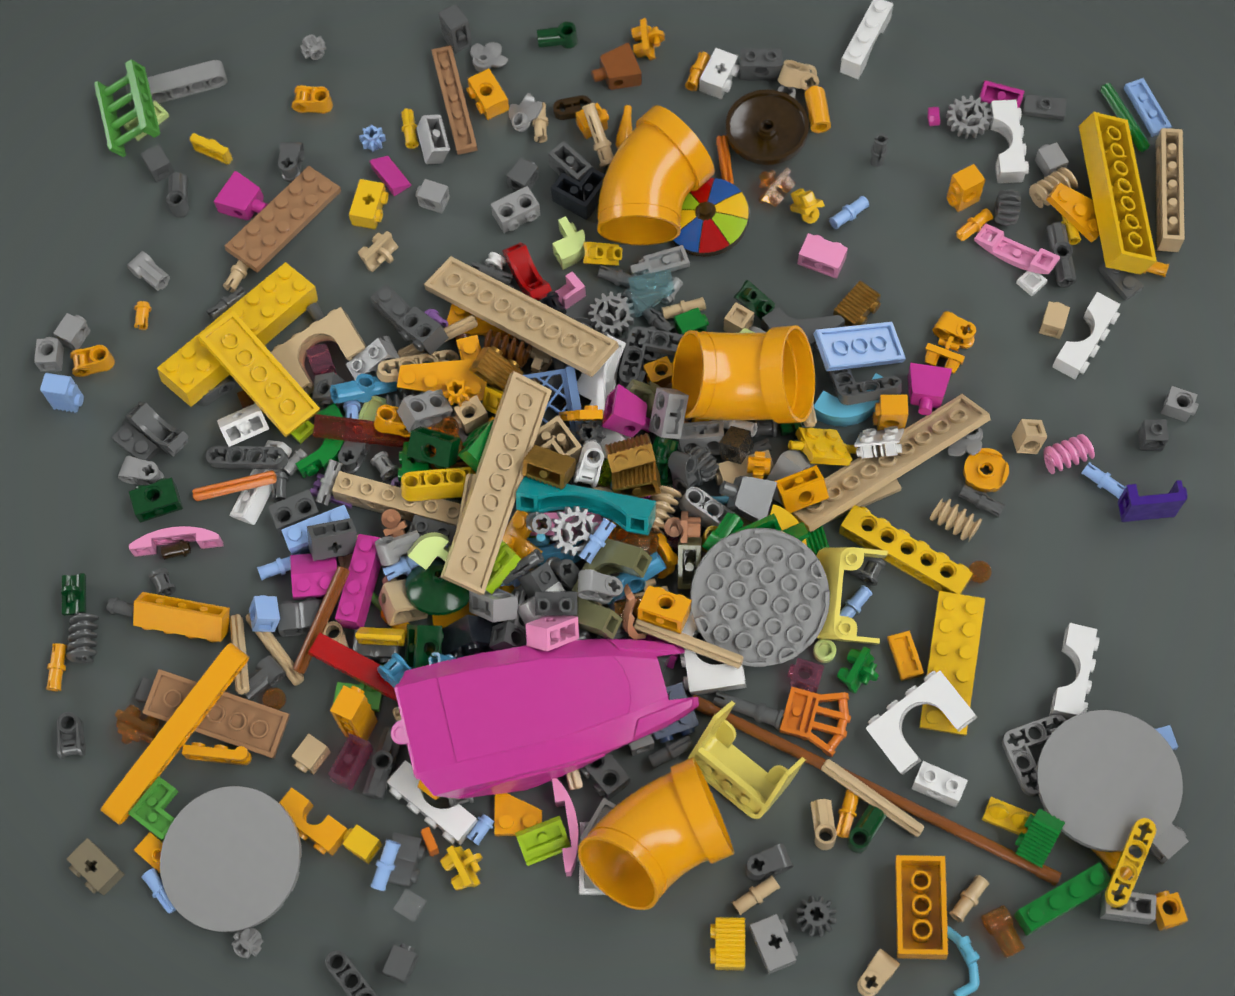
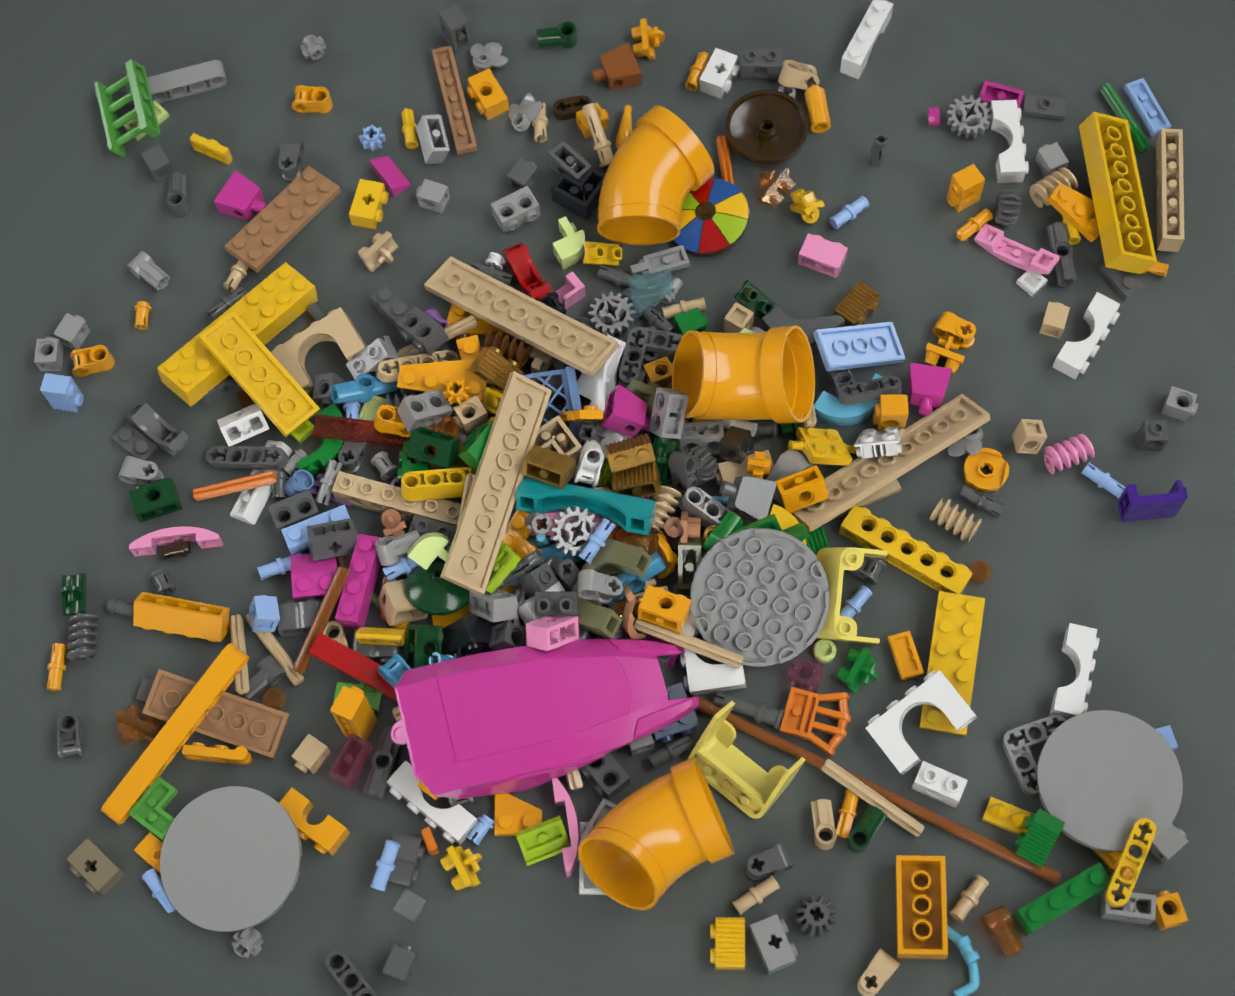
(299, 482): none -> medium blue wheel
(320, 359): clear pink brick -> none
(361, 843): yellow brick -> none

